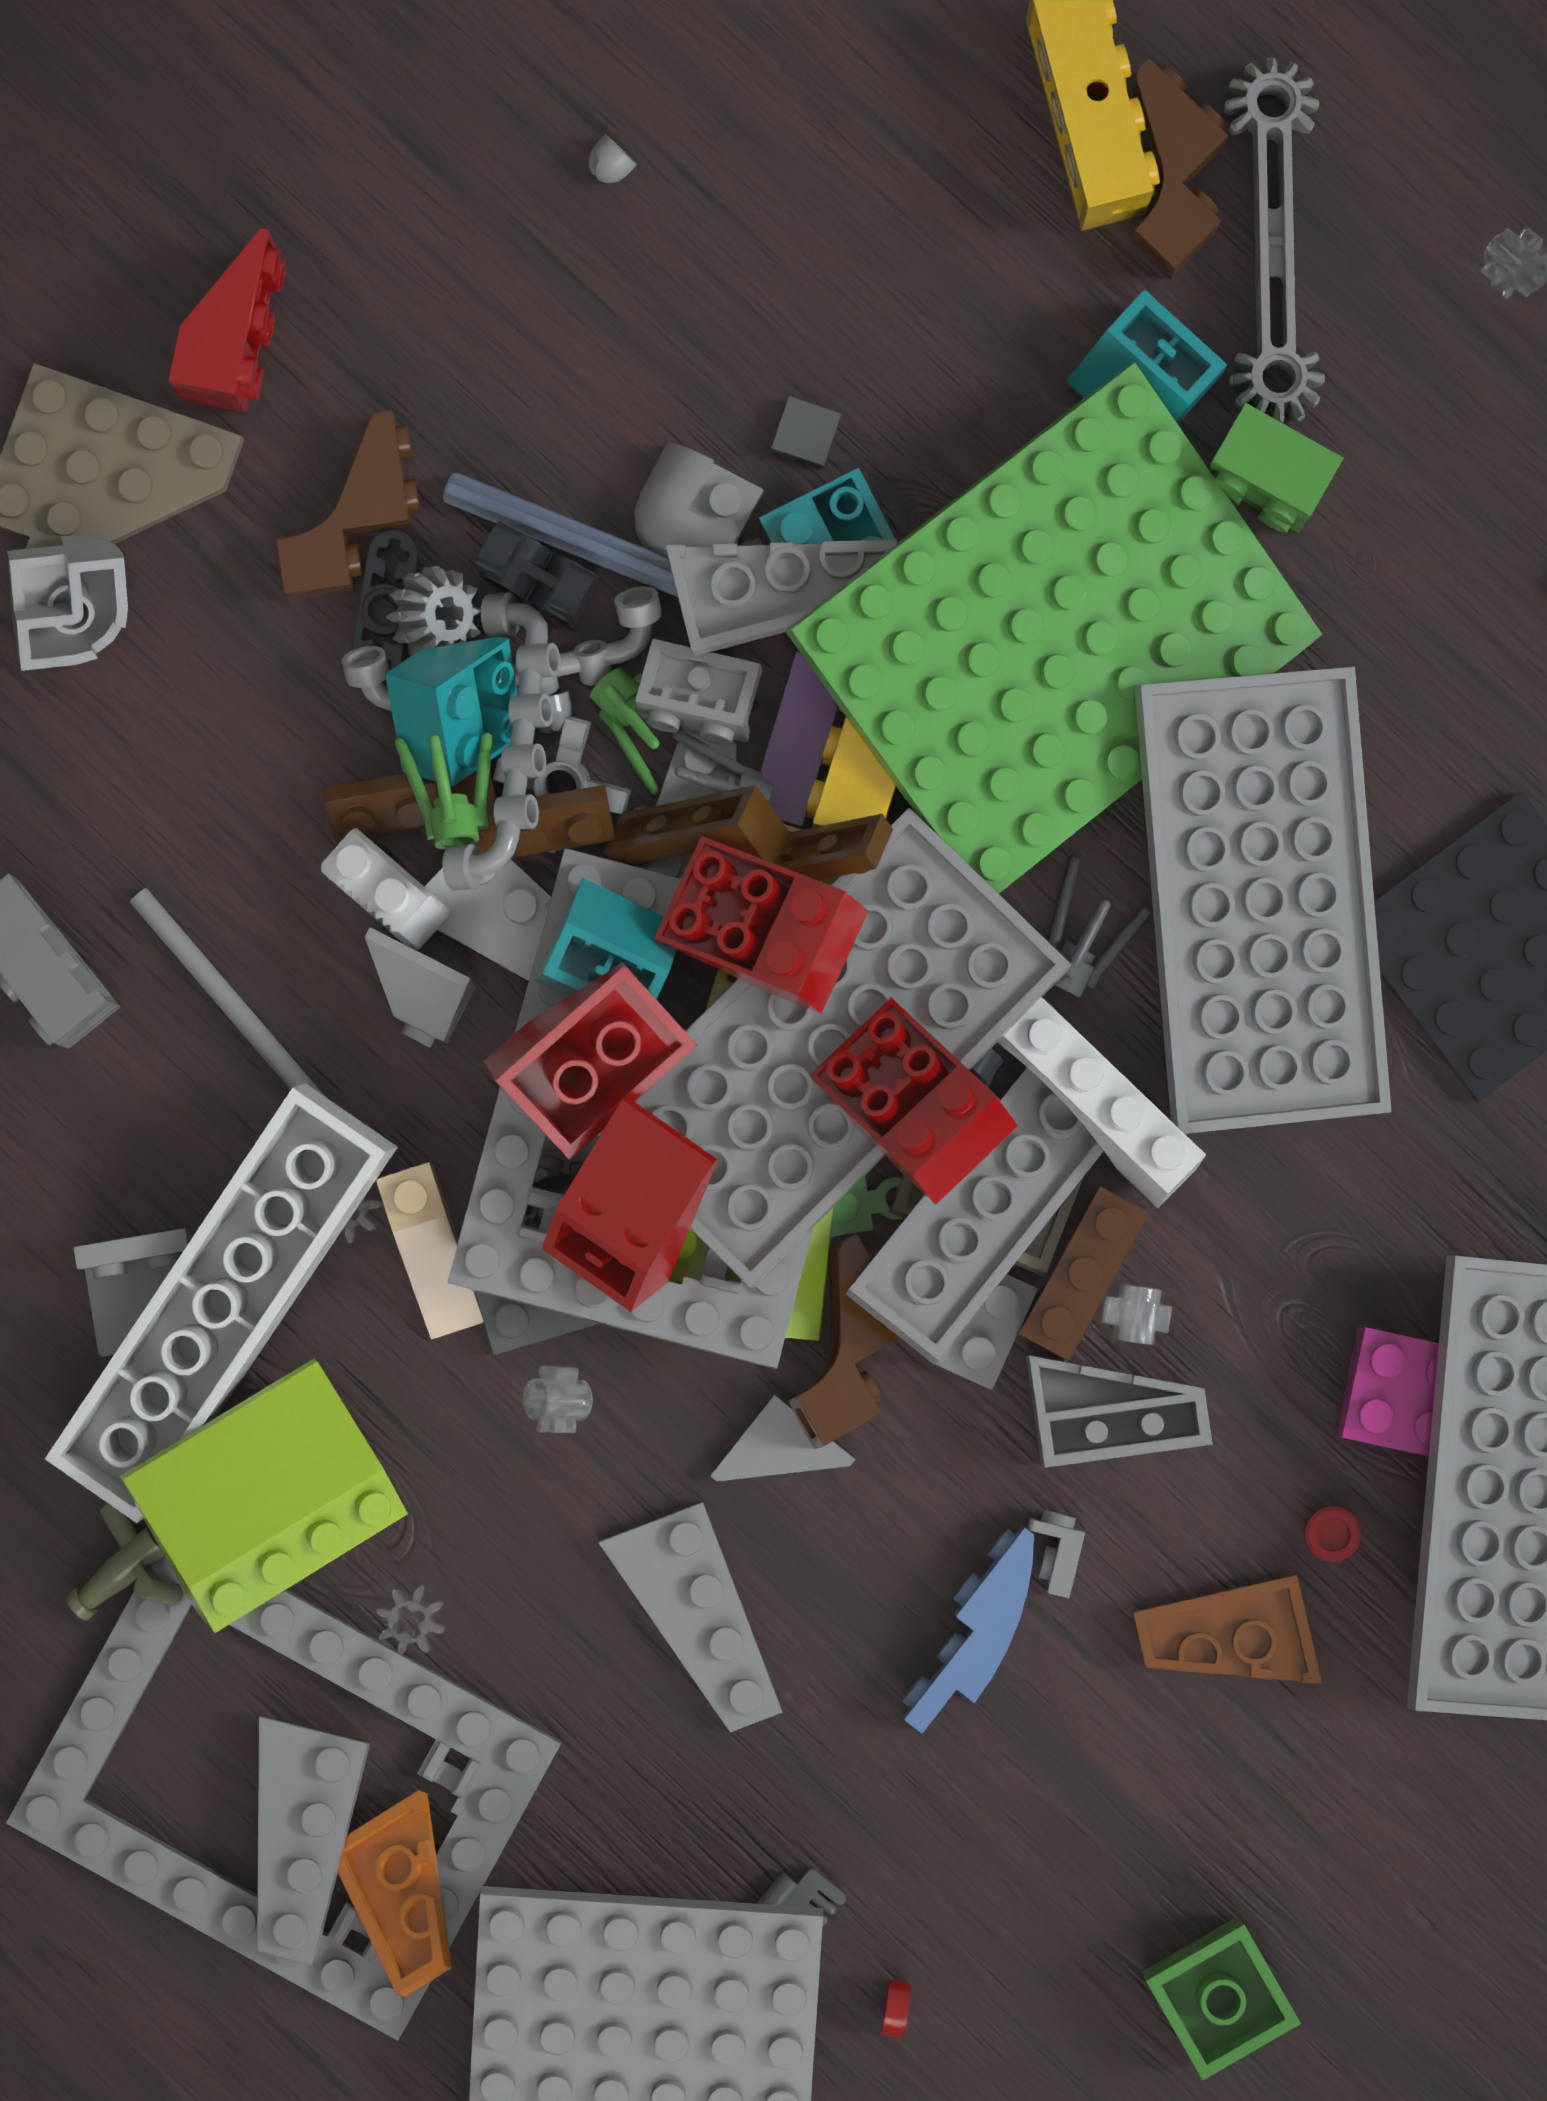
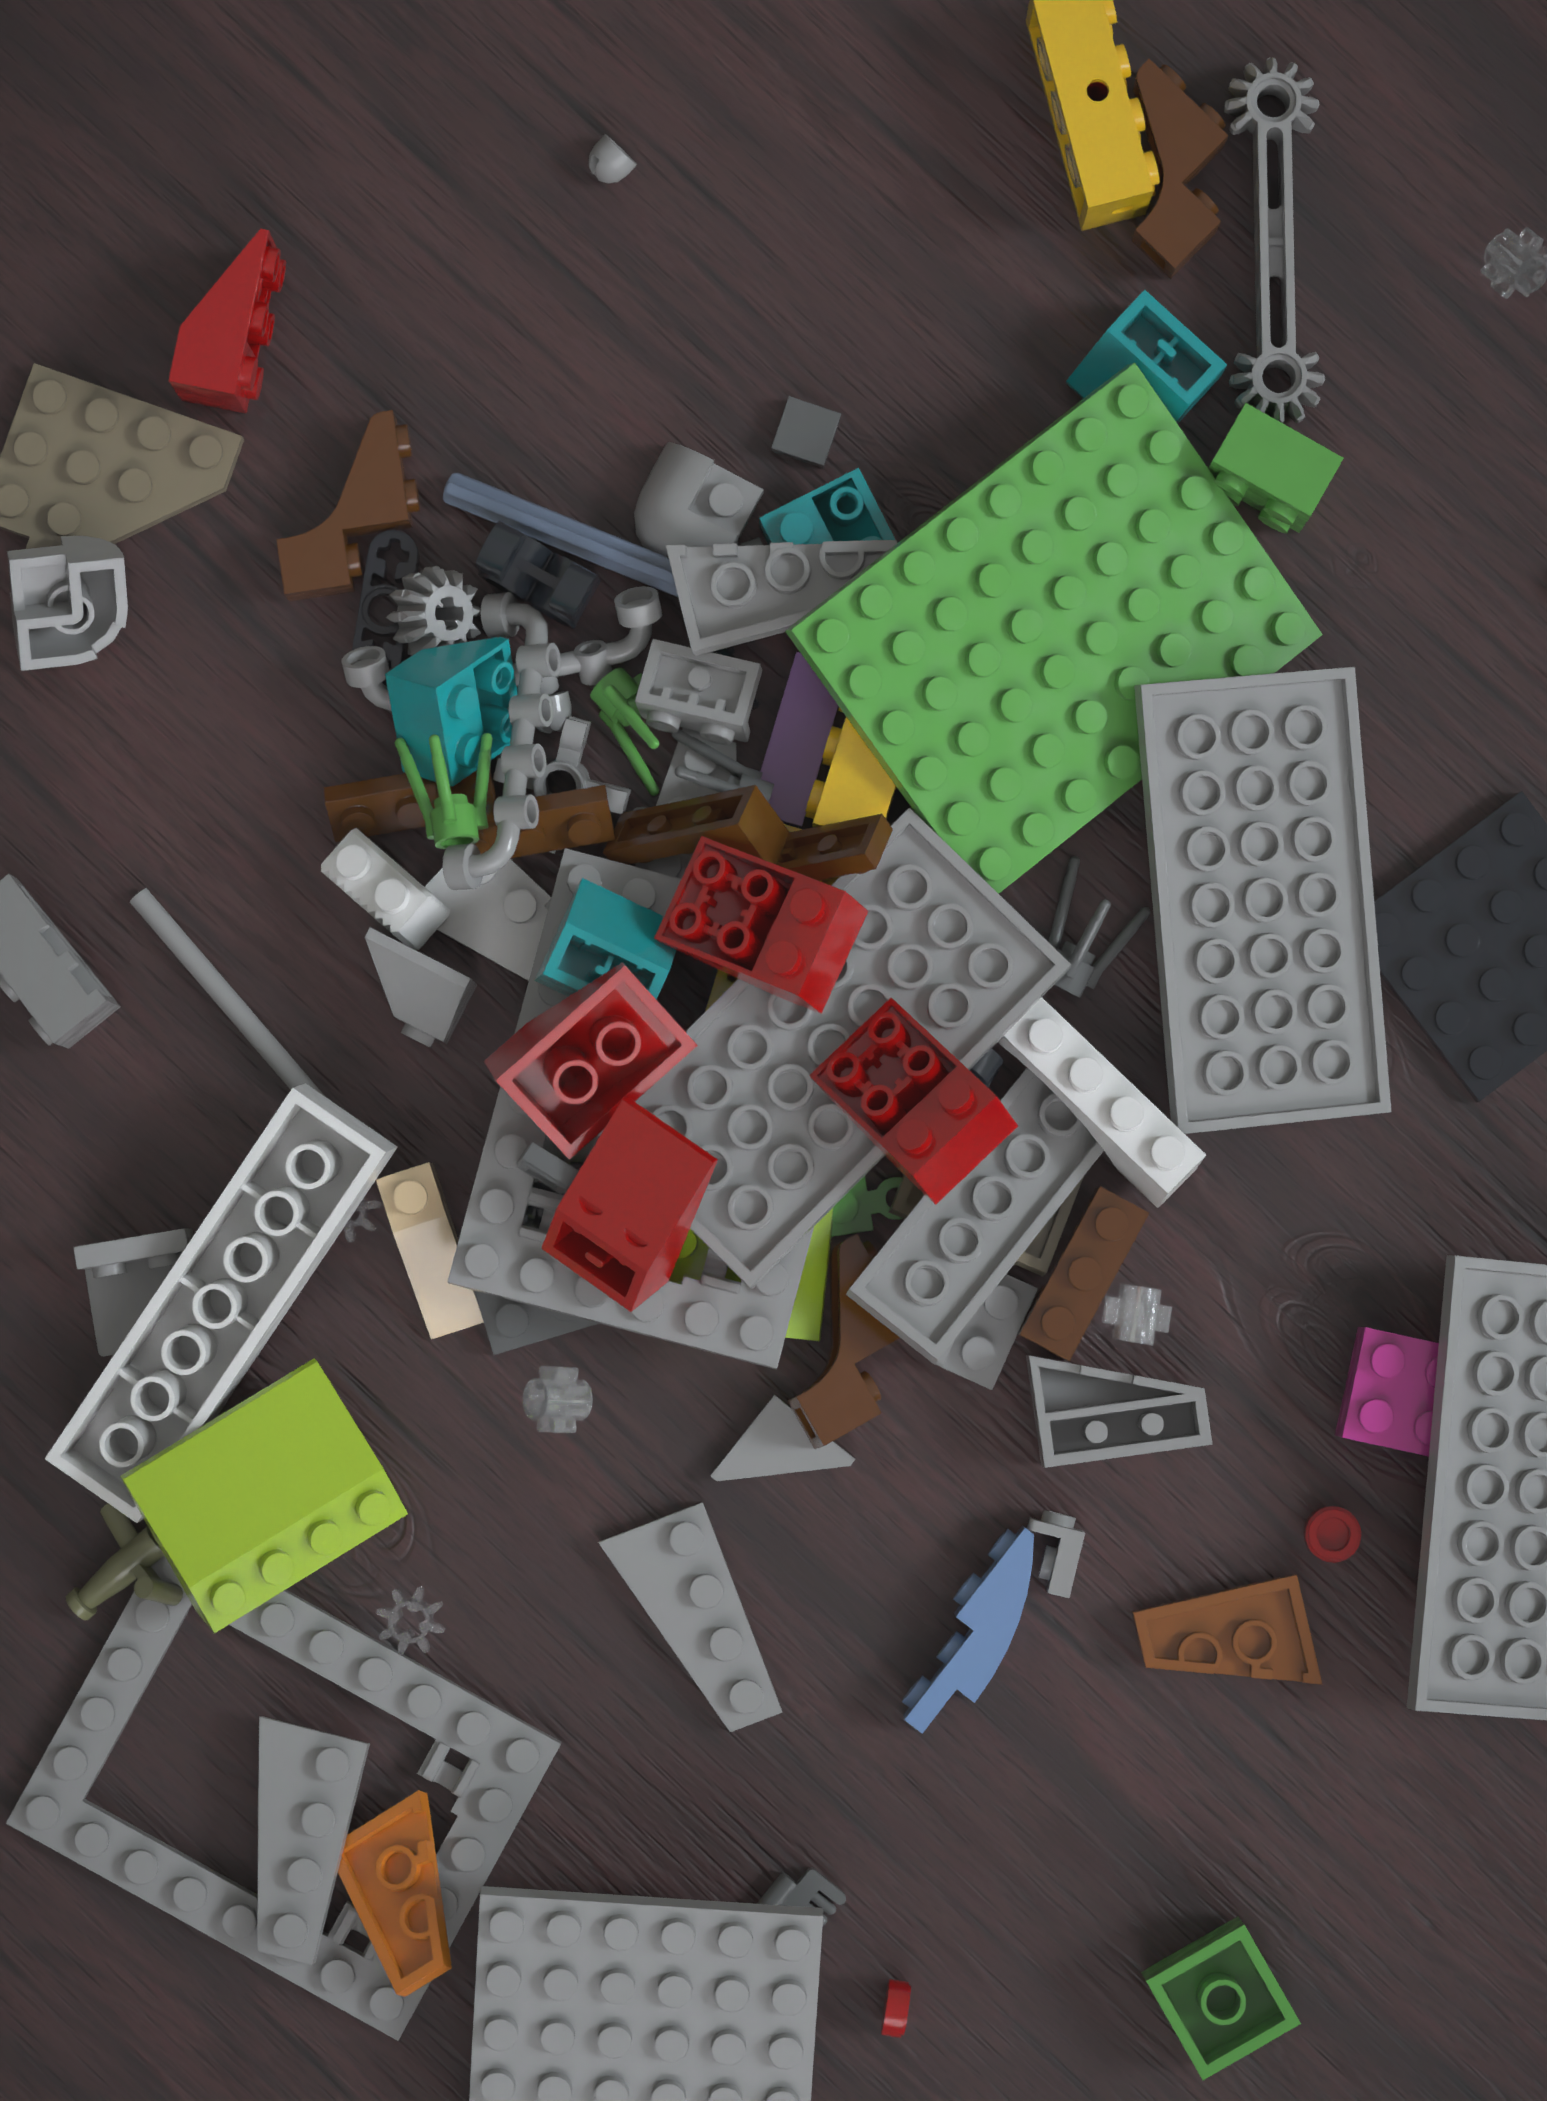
(547, 1168): none -> dark grey tile

